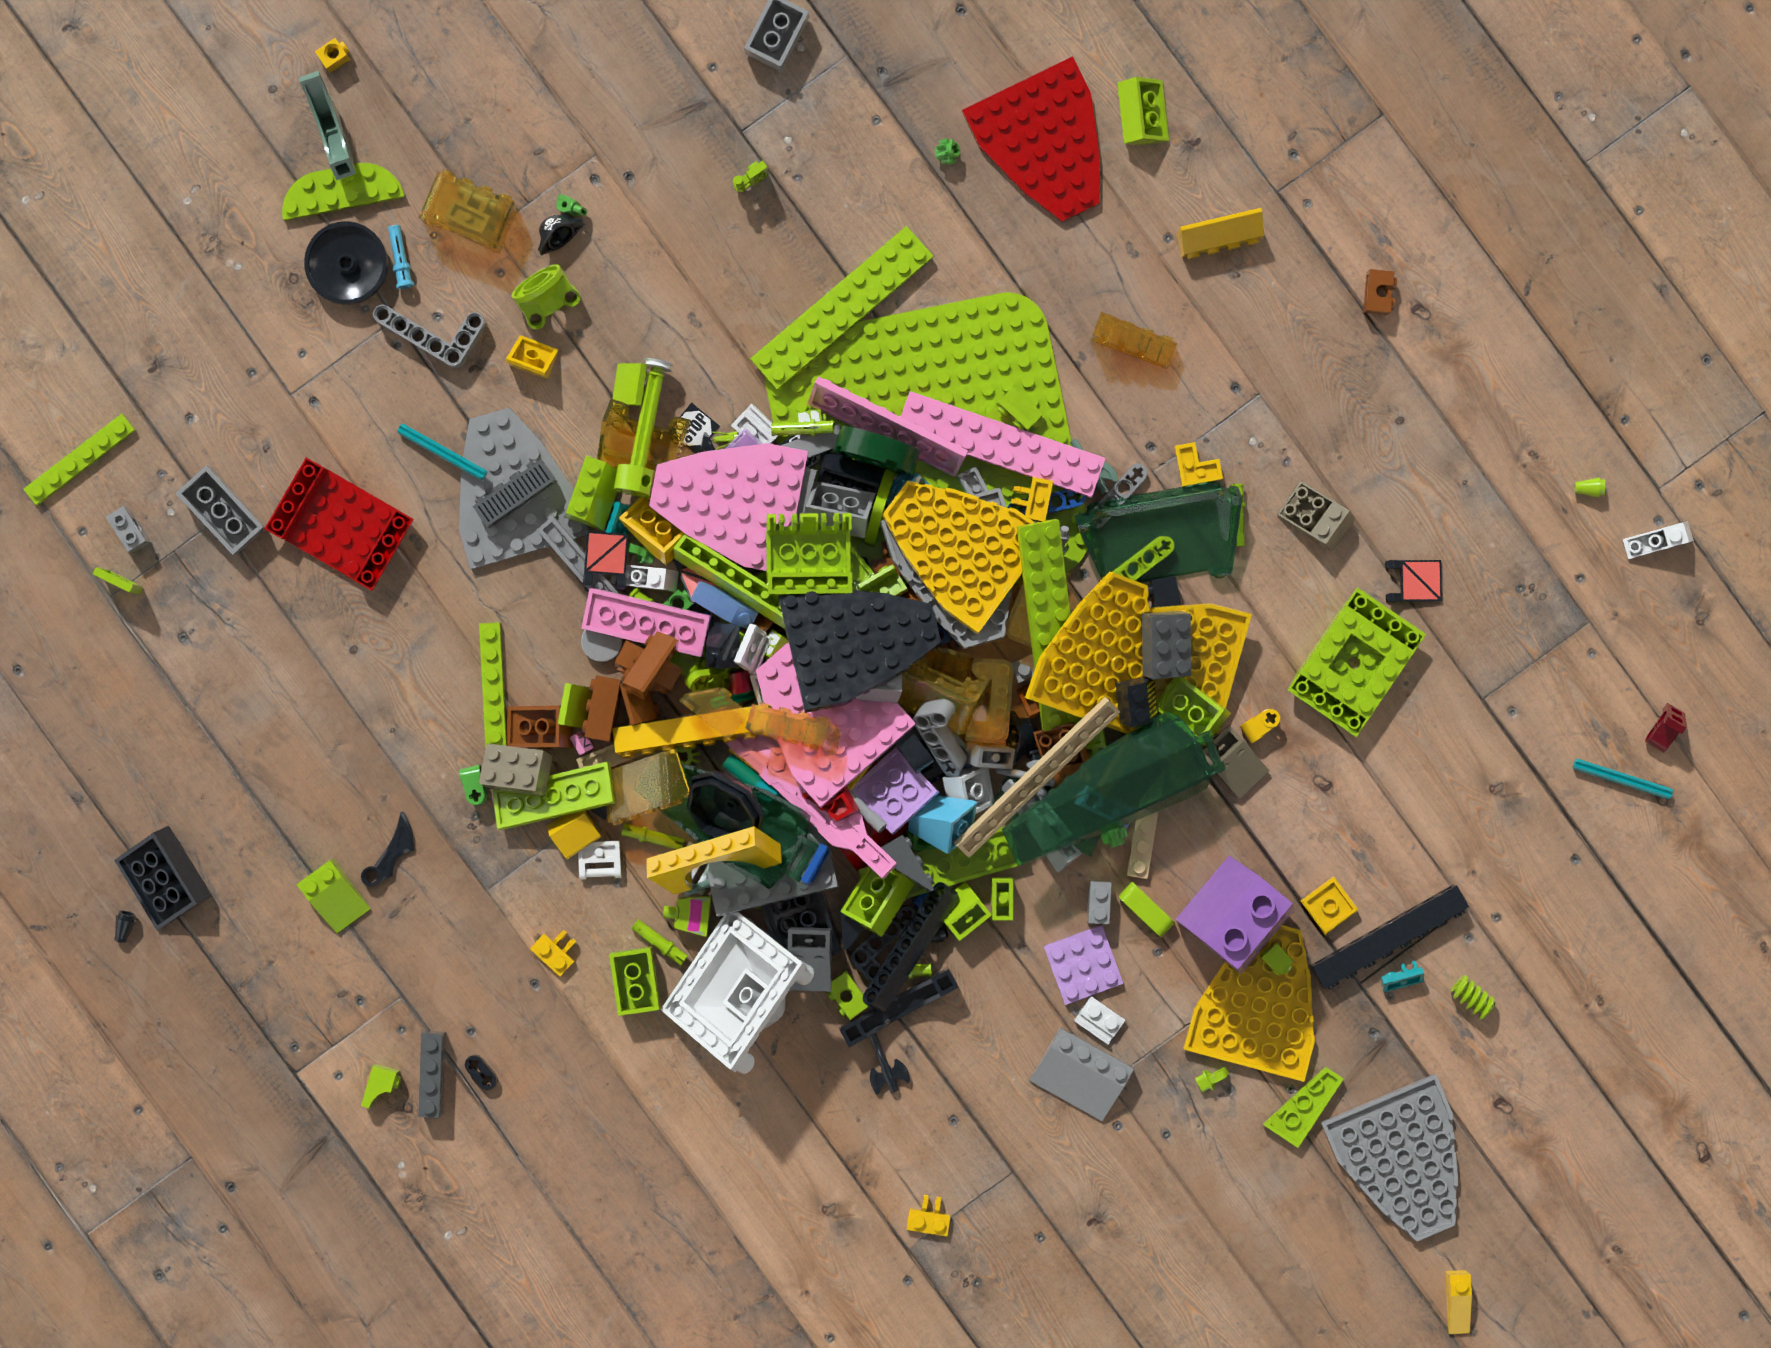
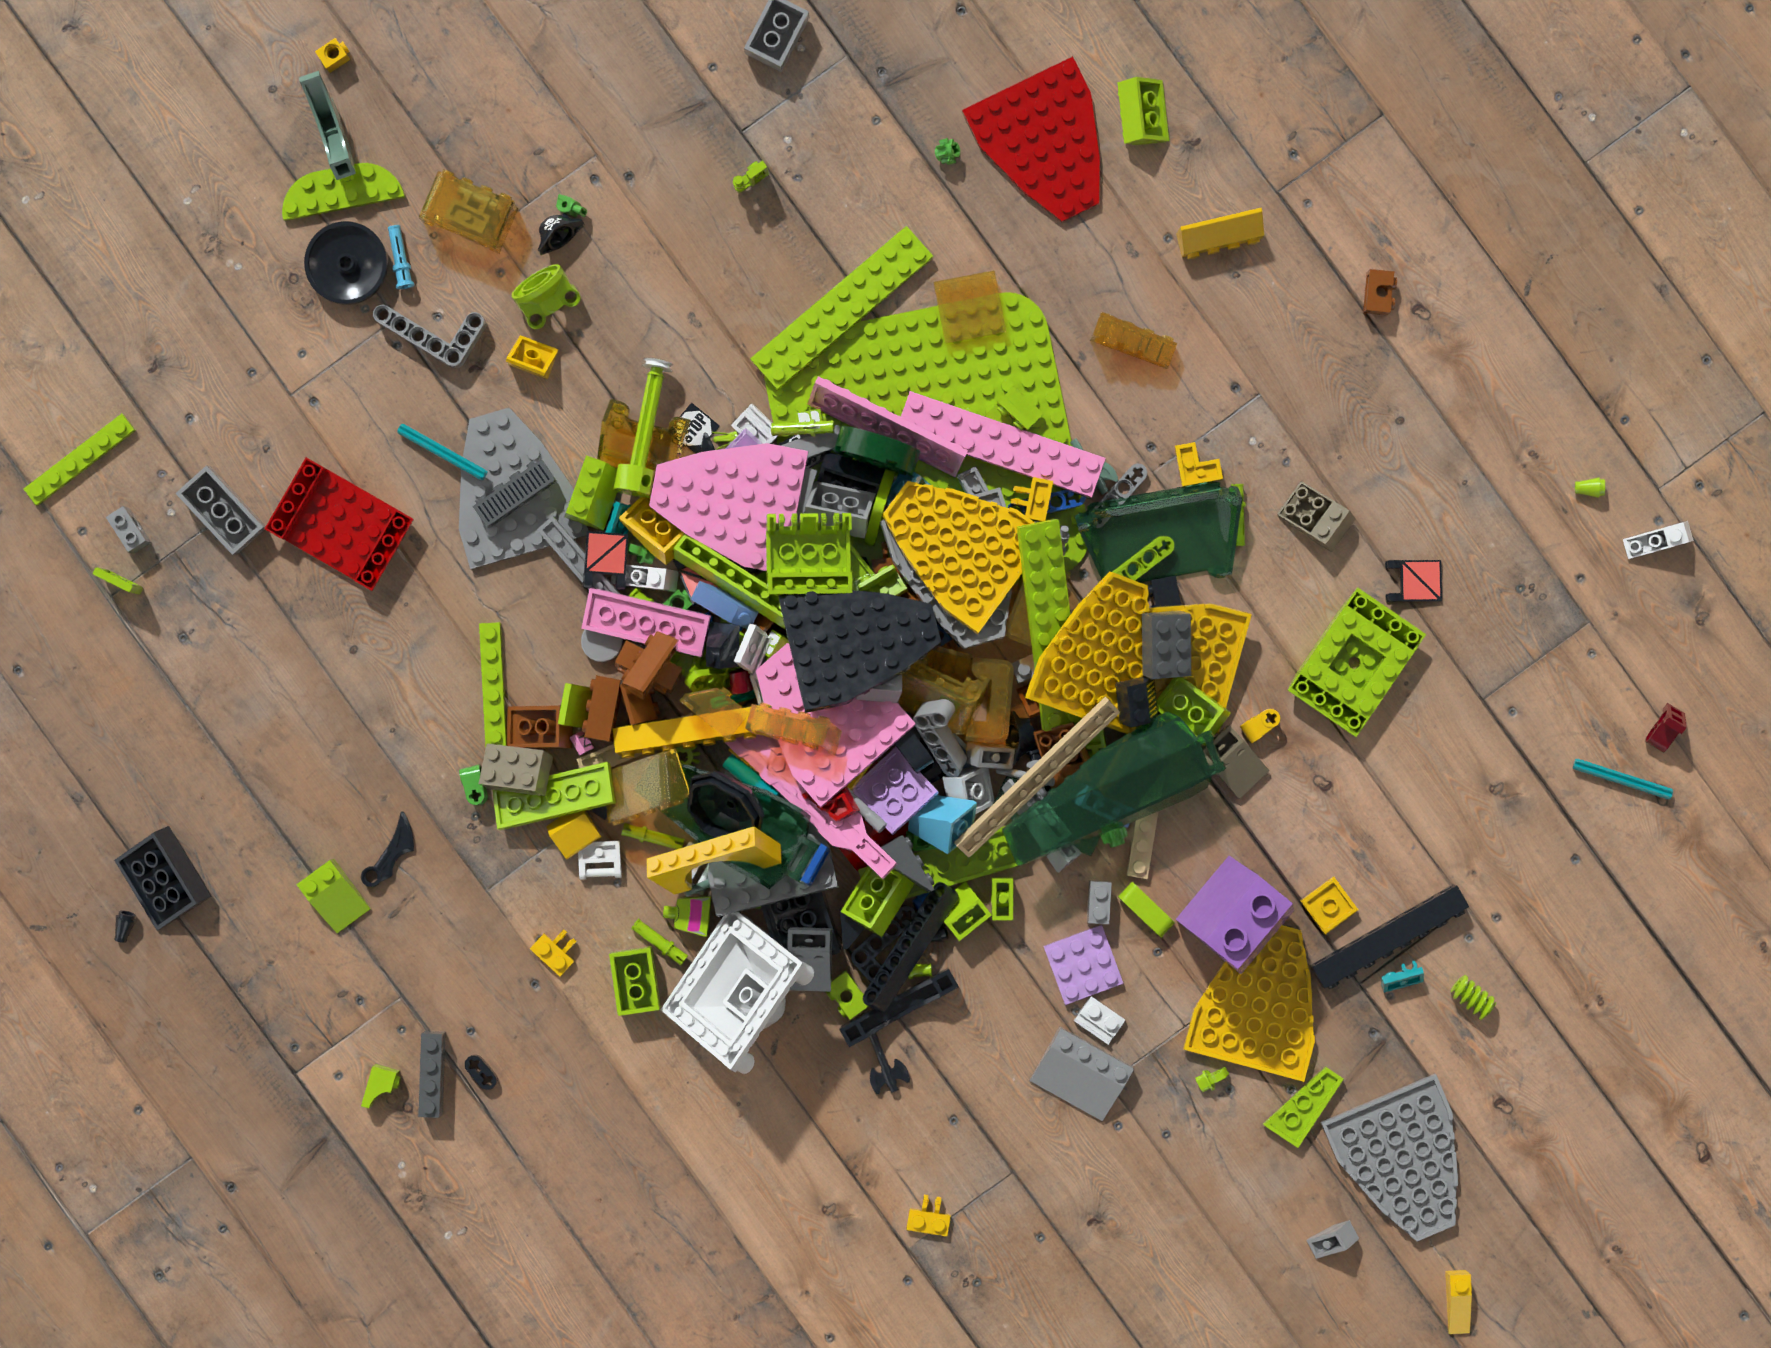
(630, 383): lime tile -> none
(969, 307): none -> clear yellow plate
(1277, 959): lime brick -> none
(1333, 1239): none -> light grey slope

